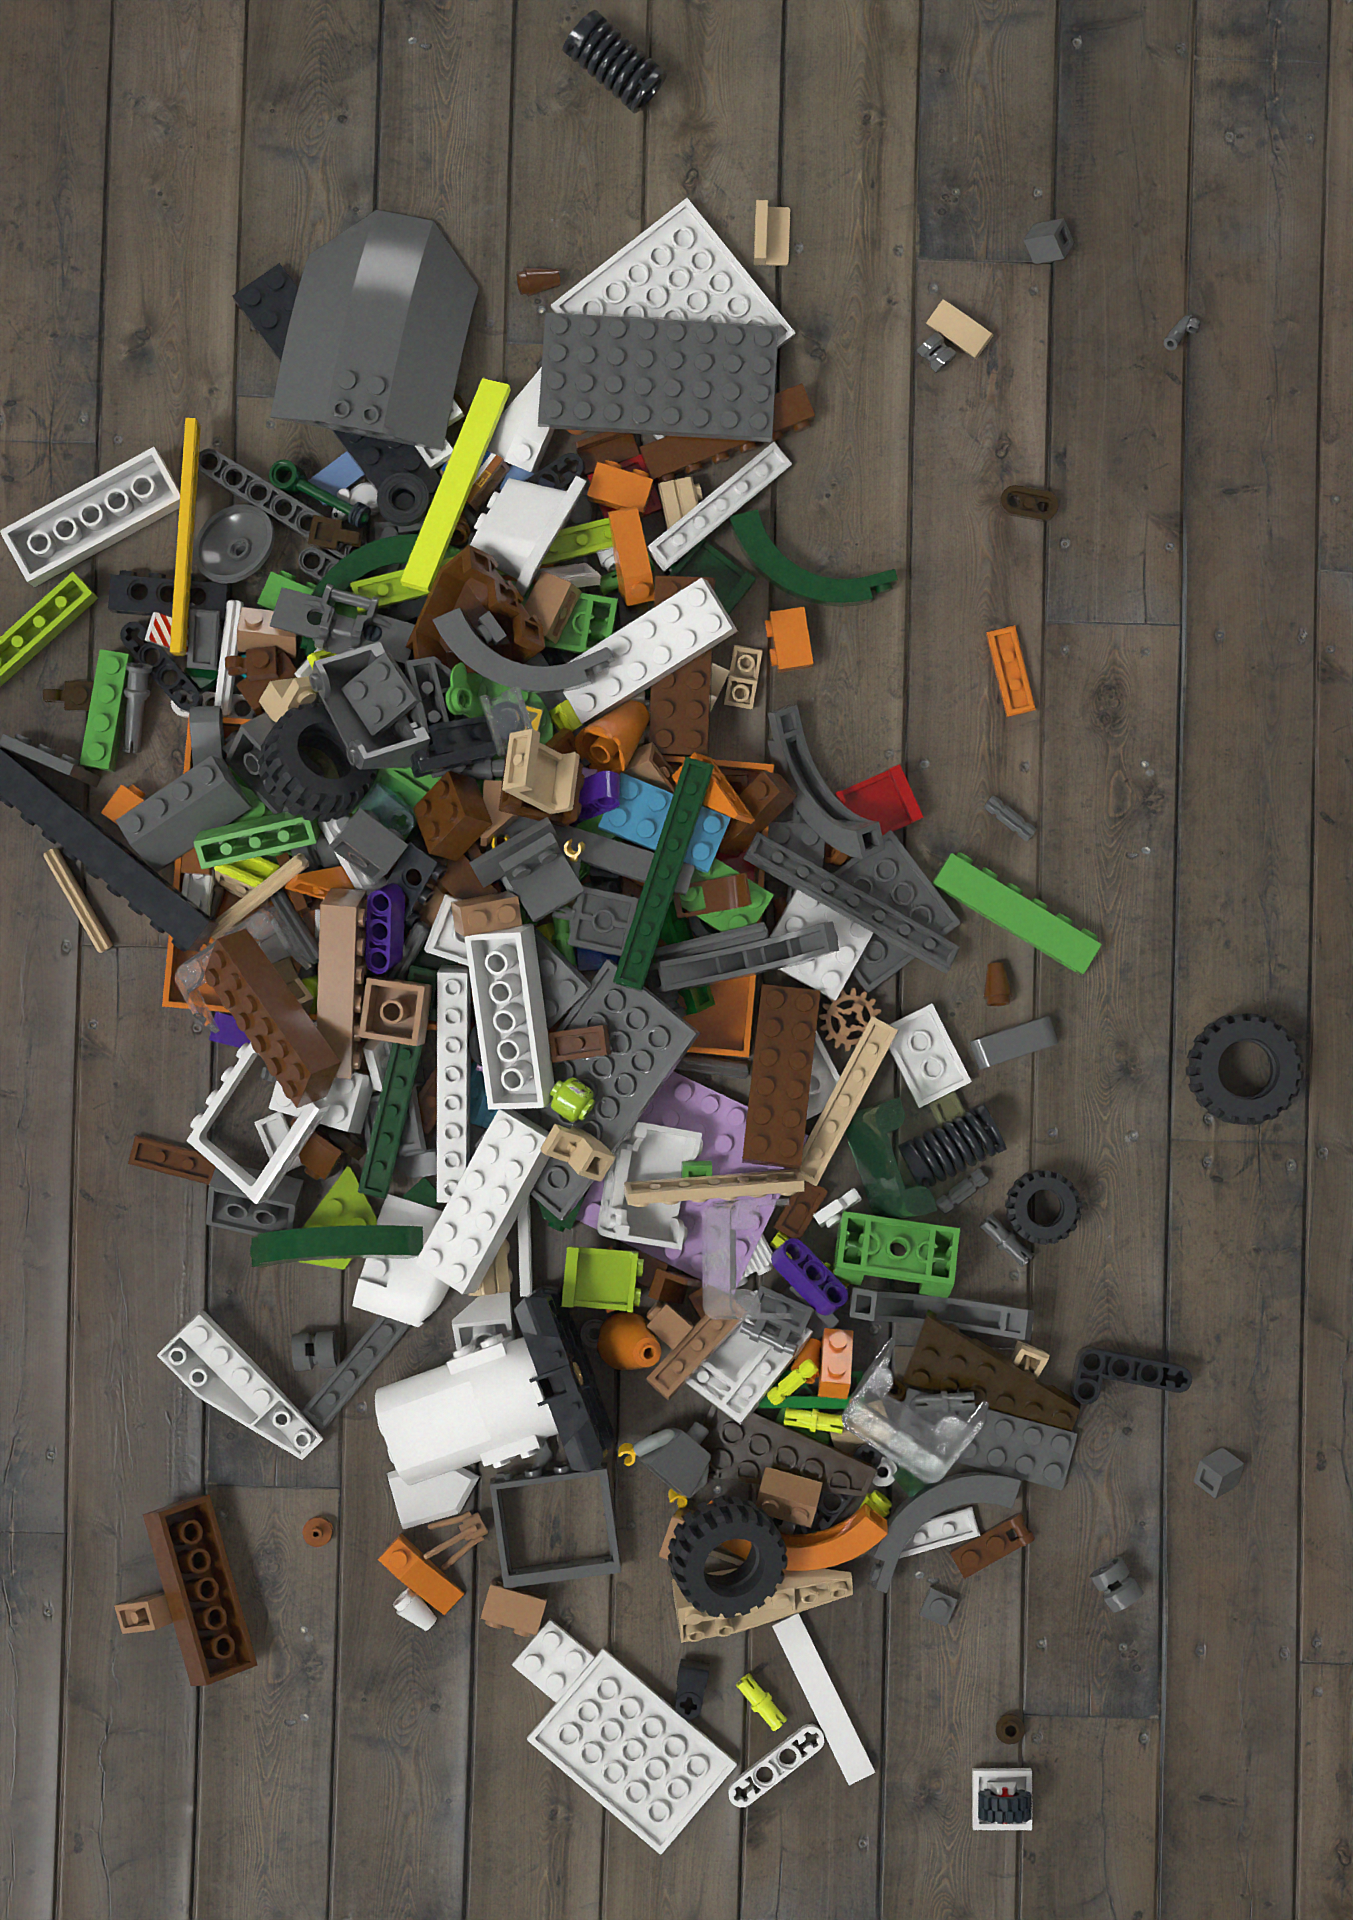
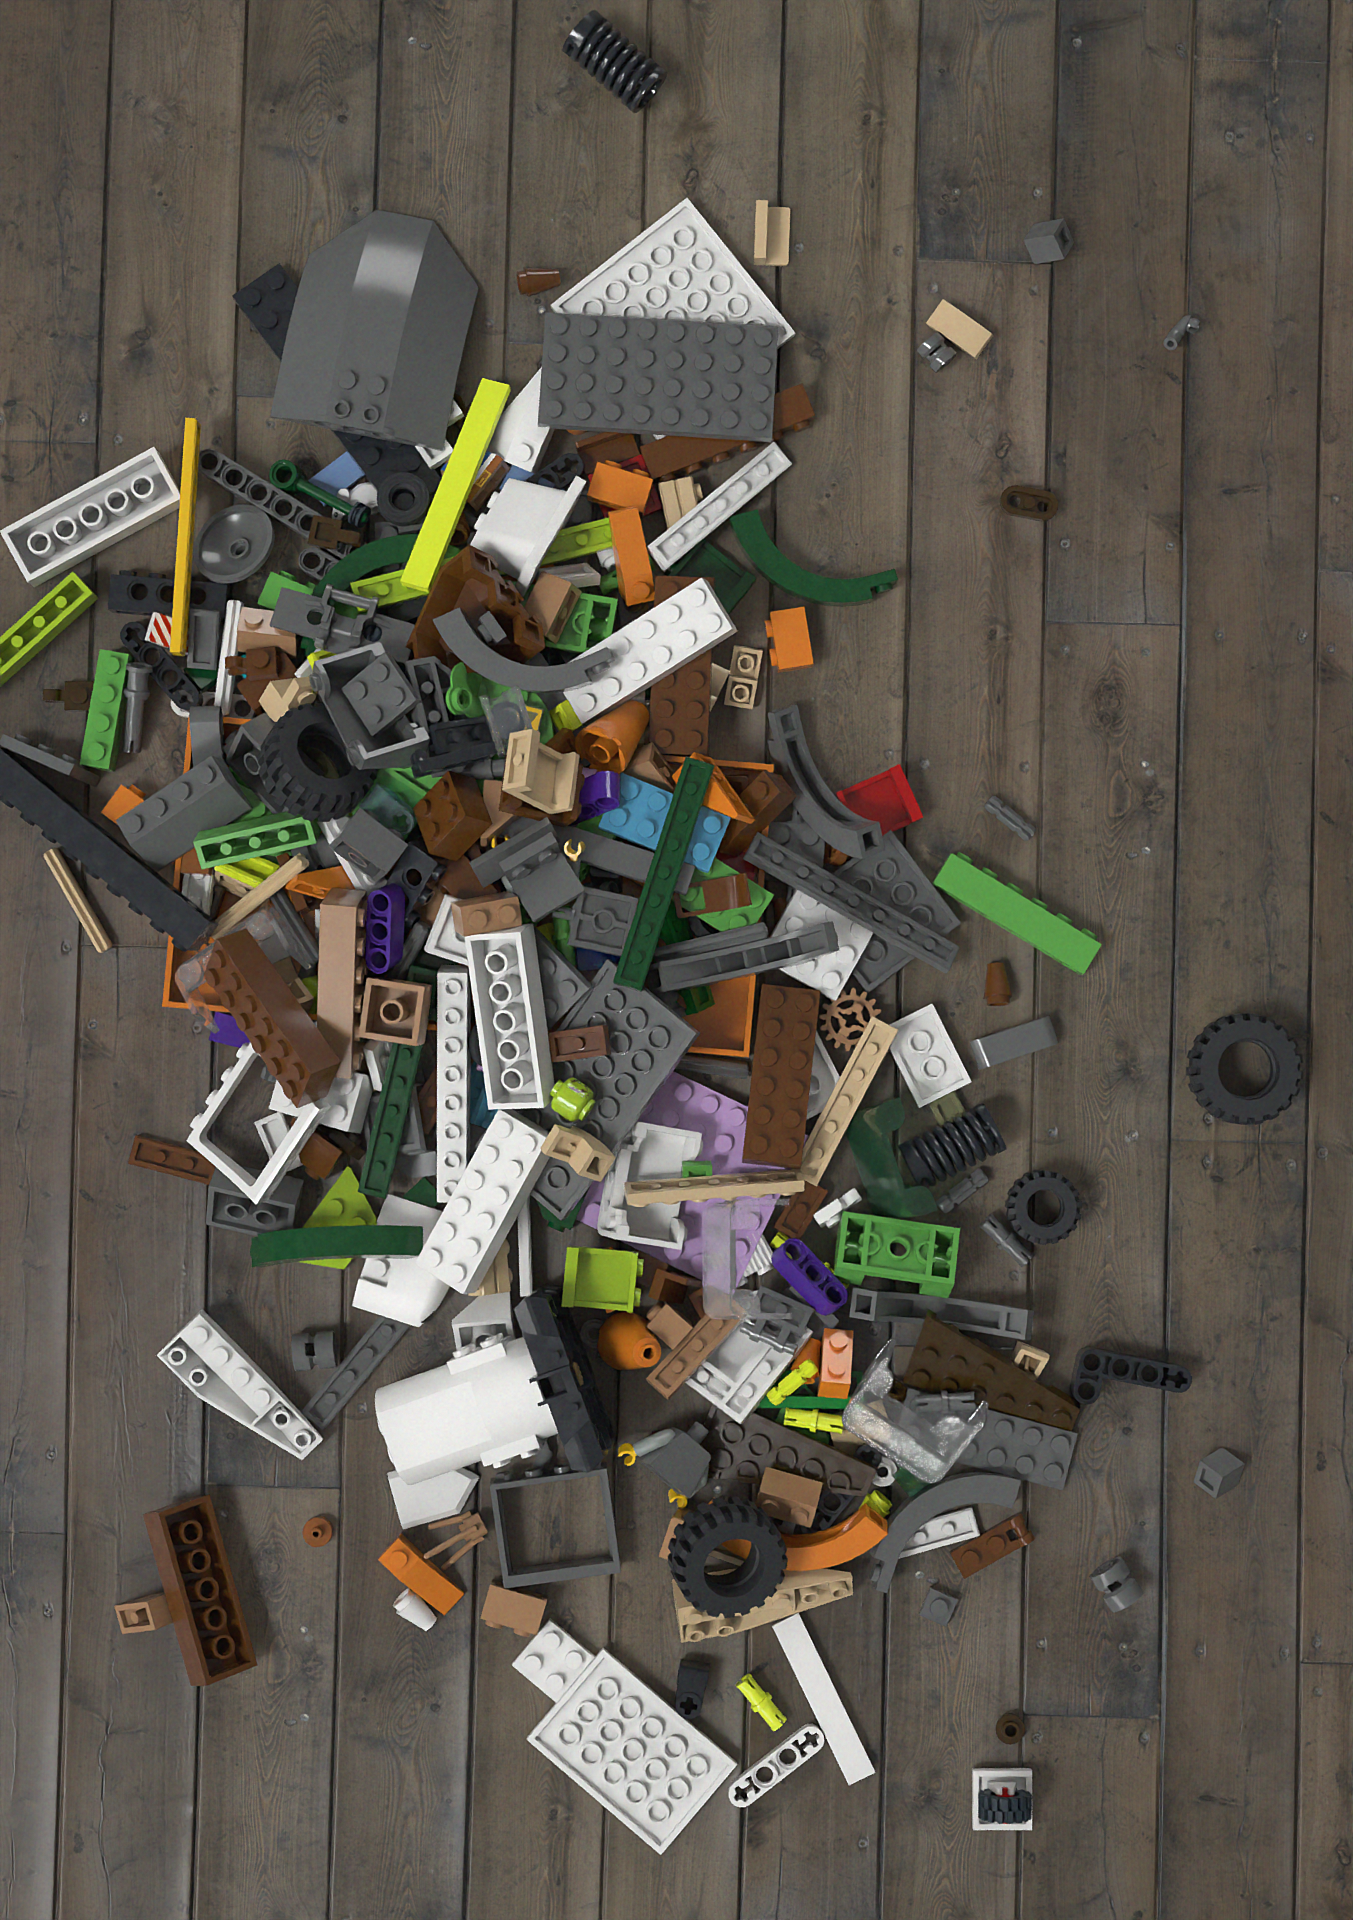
(1010, 671): orange tile -> none

